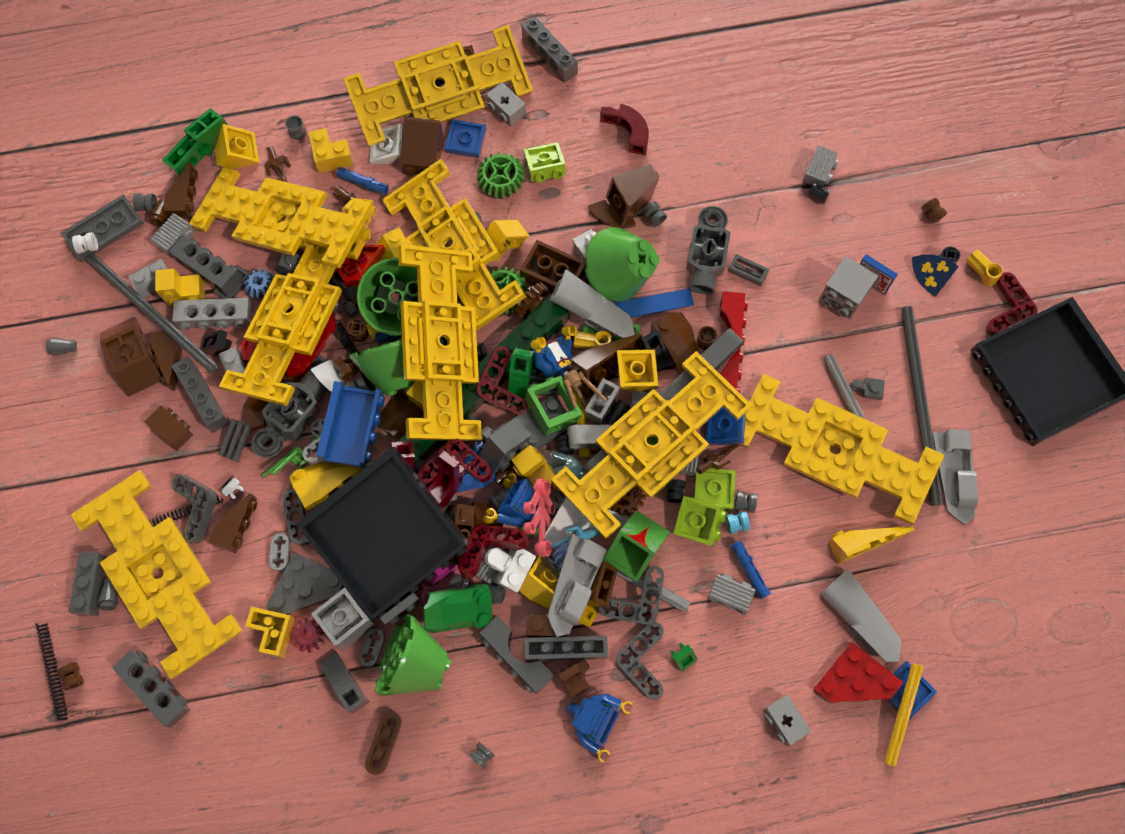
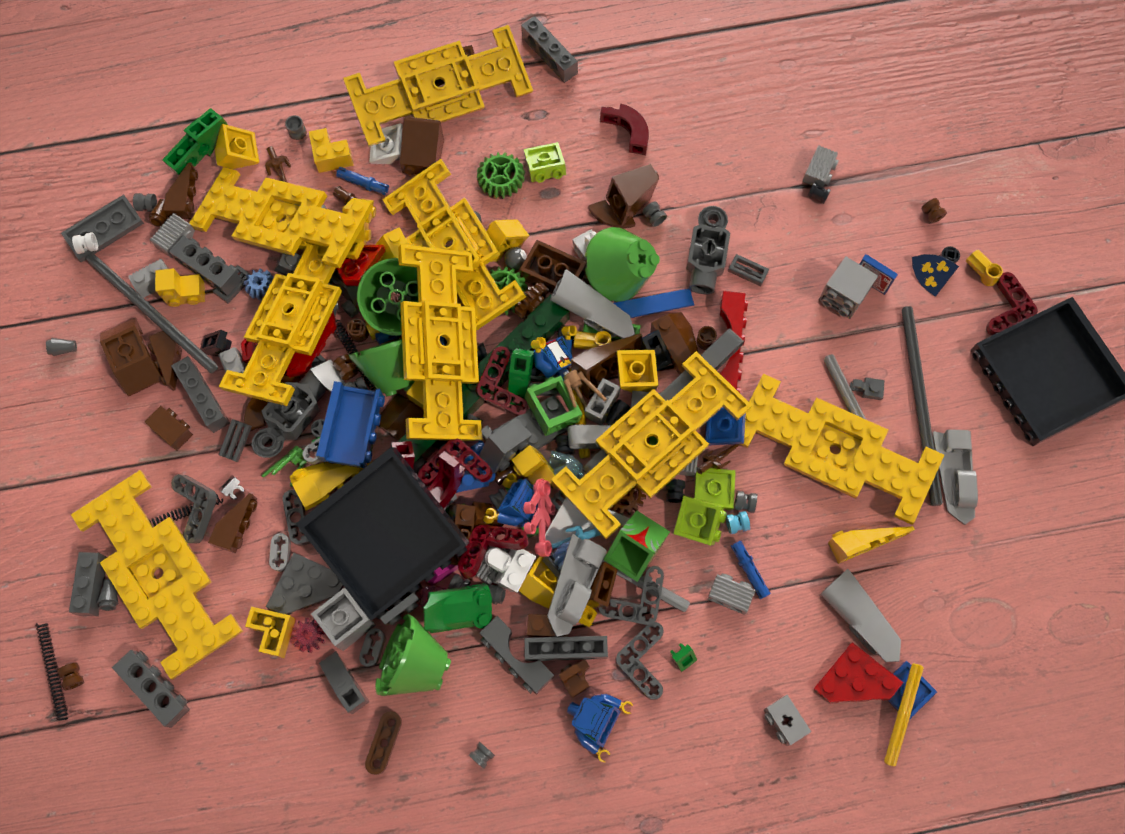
(185, 309): light grey brick -> none
(465, 138): blue tile -> none
(506, 104): light grey brick -> none
(515, 258): none -> dark grey piece

